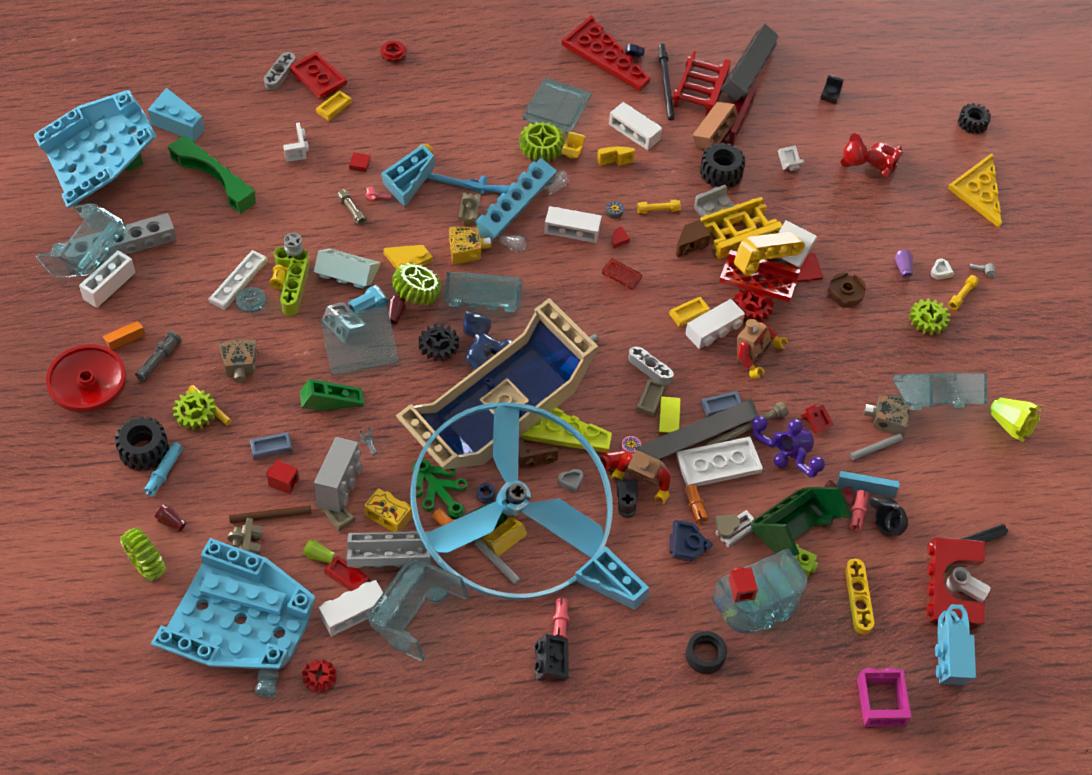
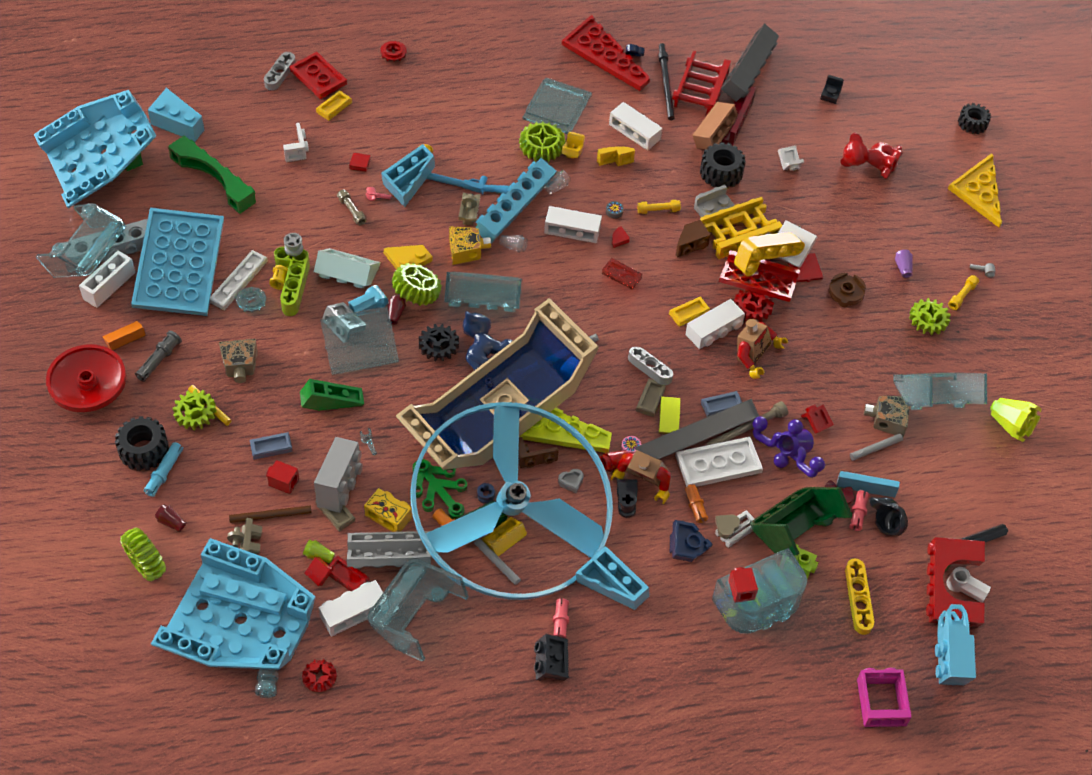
(178, 262): none -> medium azure plate
(318, 571): none -> red tile
(713, 639): black tyre -> none
(941, 270): white tile -> none

